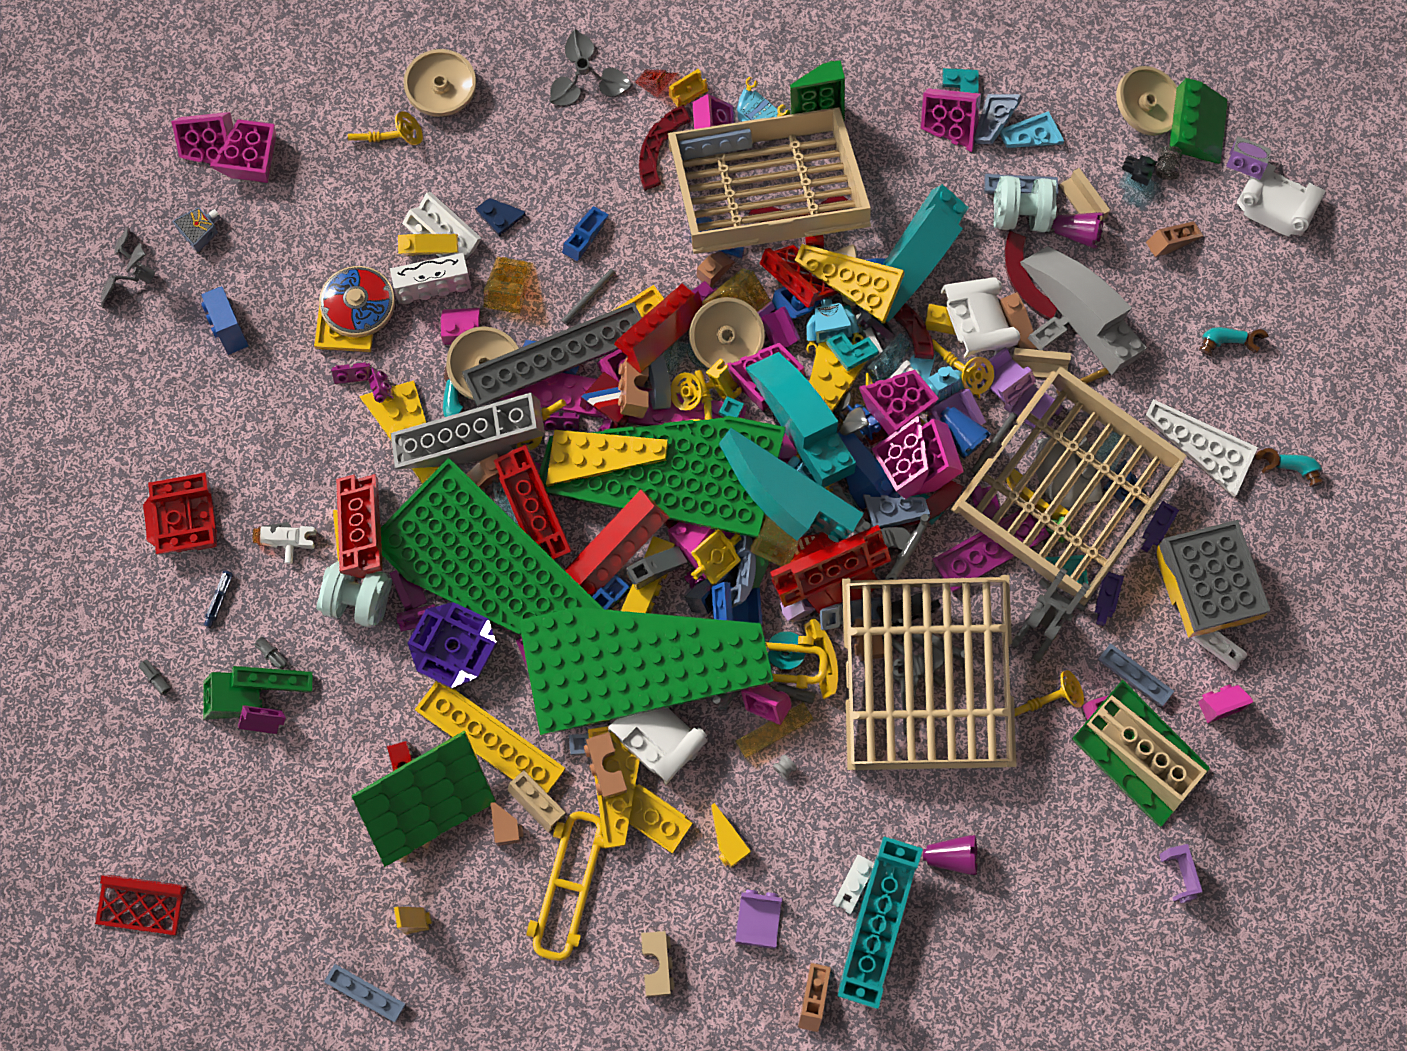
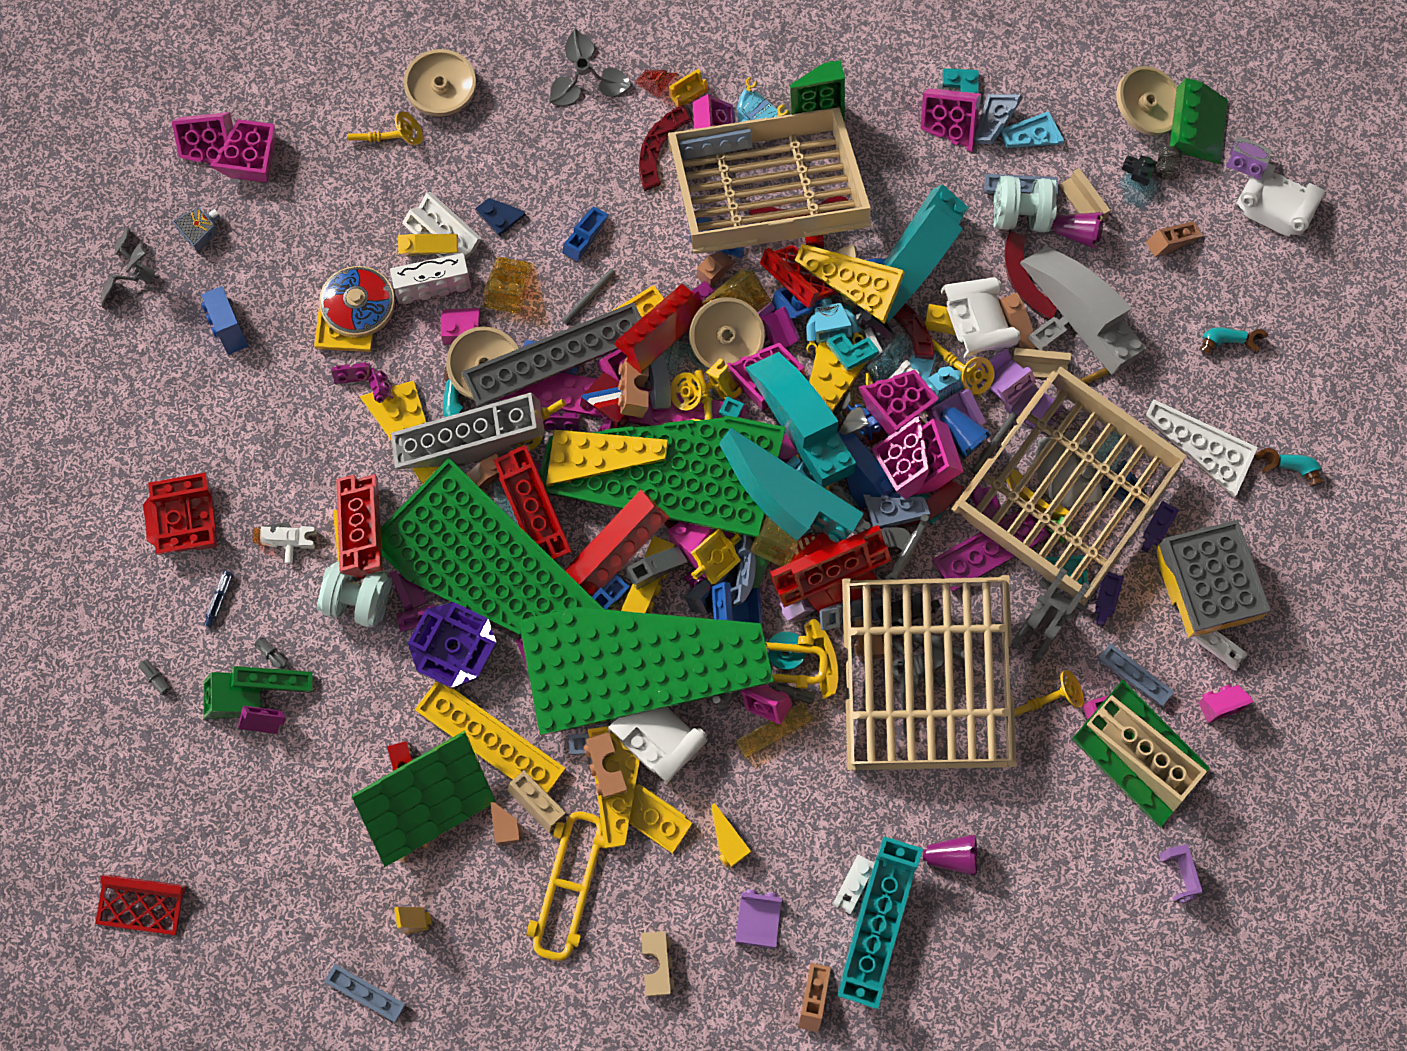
(785, 767): light grey wheel -> none

